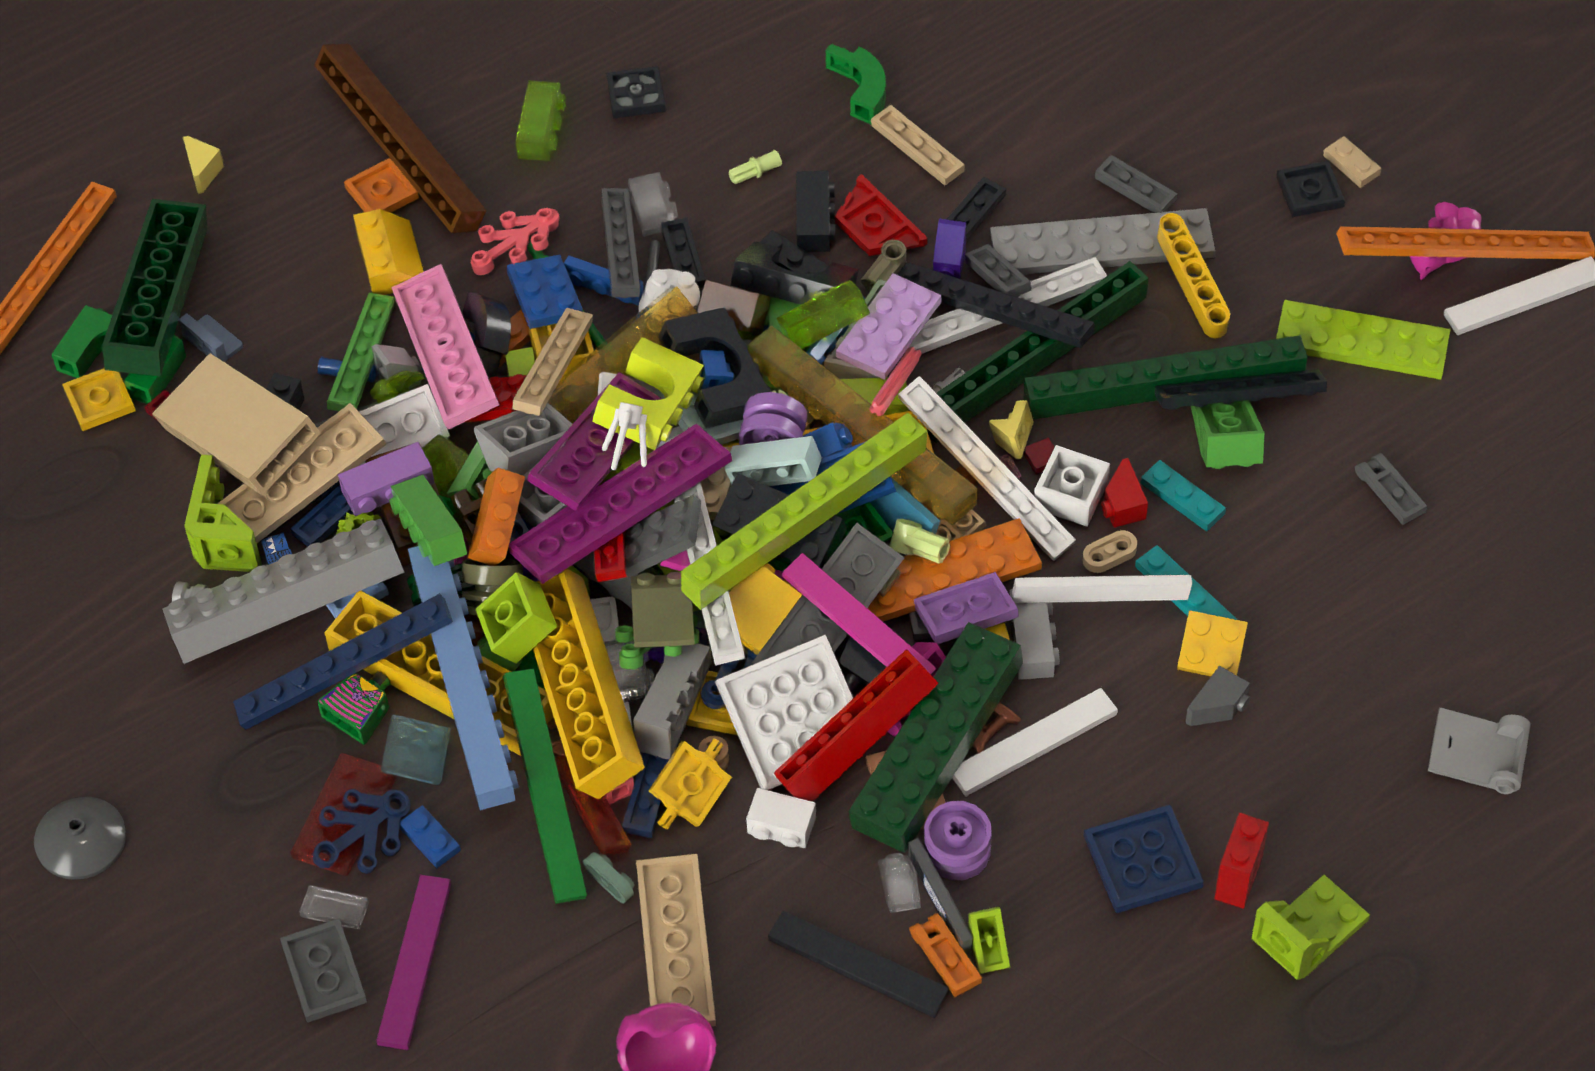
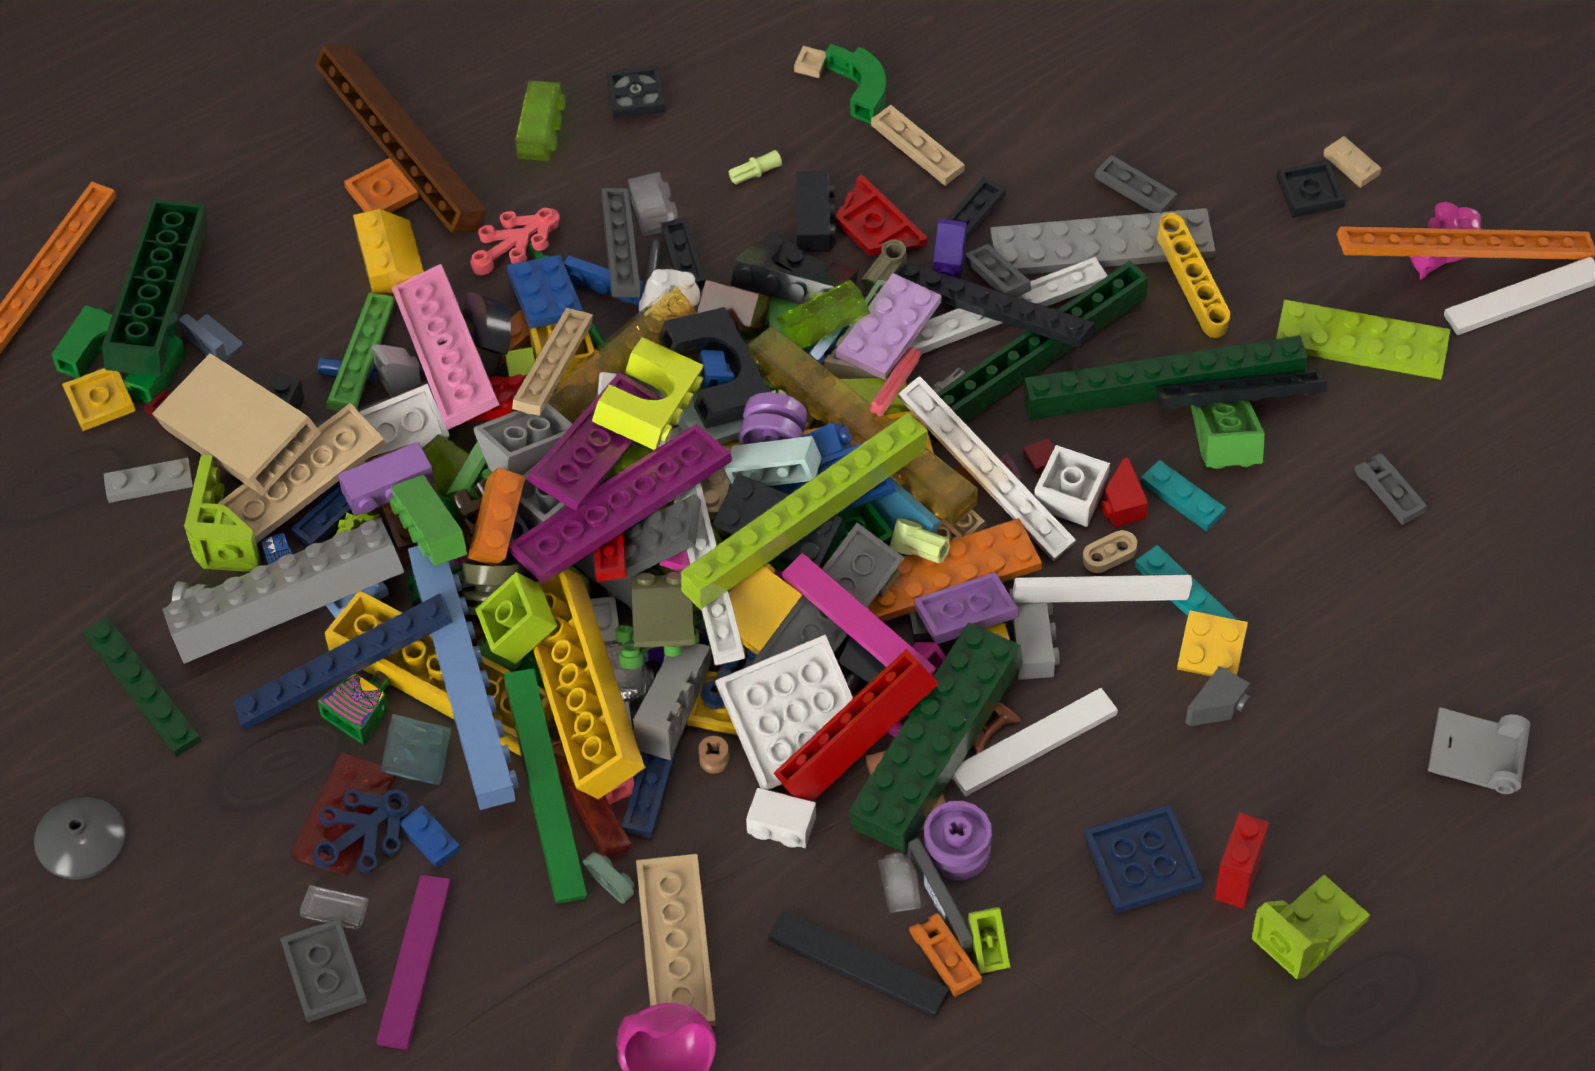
(141, 686): none -> dark green plate
(148, 480): none -> light grey plate
(204, 162): light yellow slope -> none
(396, 384): clear neon green plate -> none
(627, 417): white plant -> none
(690, 783): yellow plate -> none
(810, 62): none -> tan plate
(1013, 432): light yellow slope -> none

